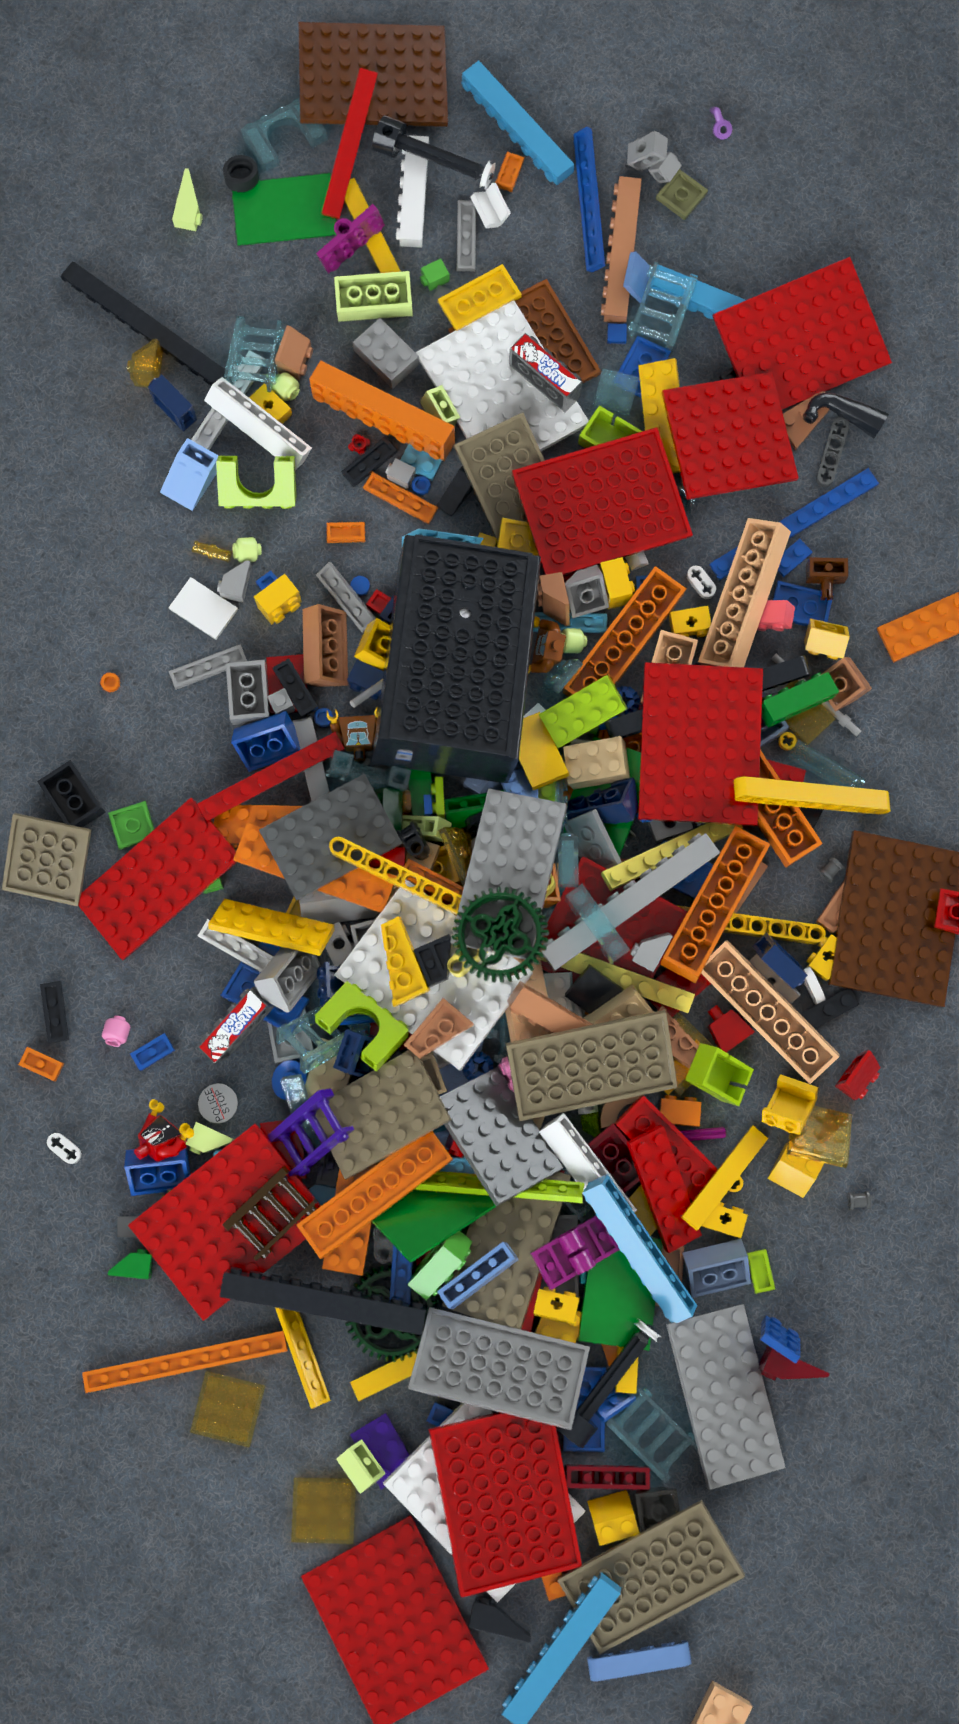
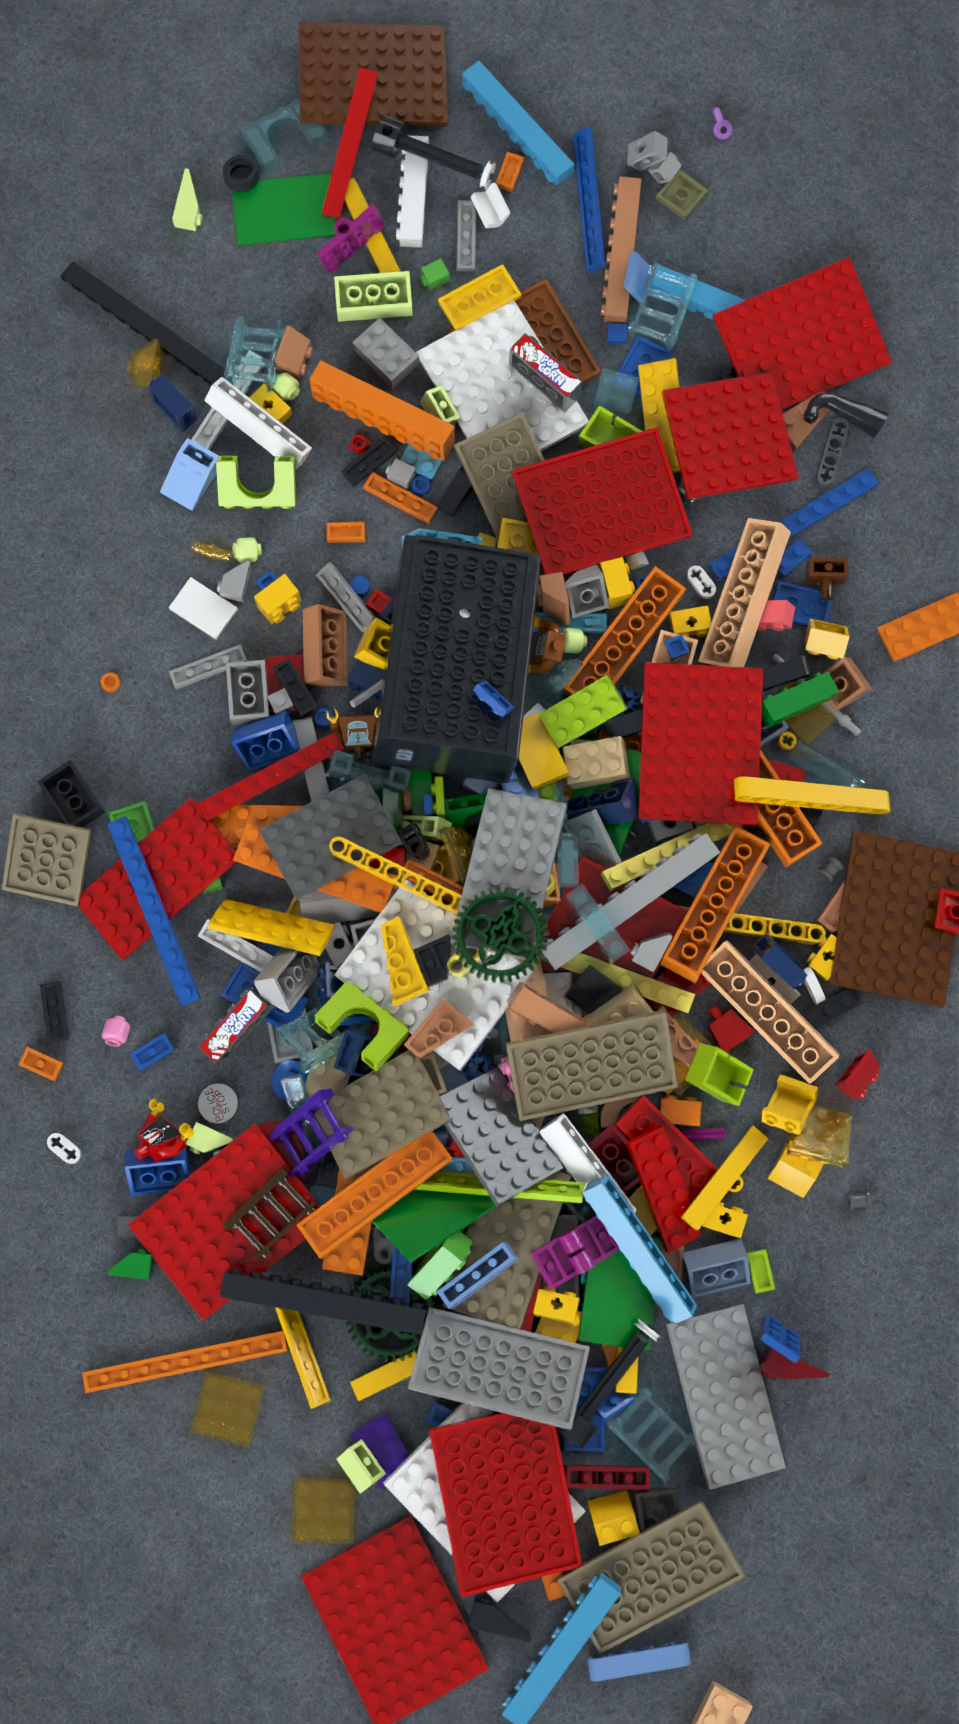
(154, 911): none -> blue plate
(494, 699): none -> blue plate
(676, 647): none -> blue plate

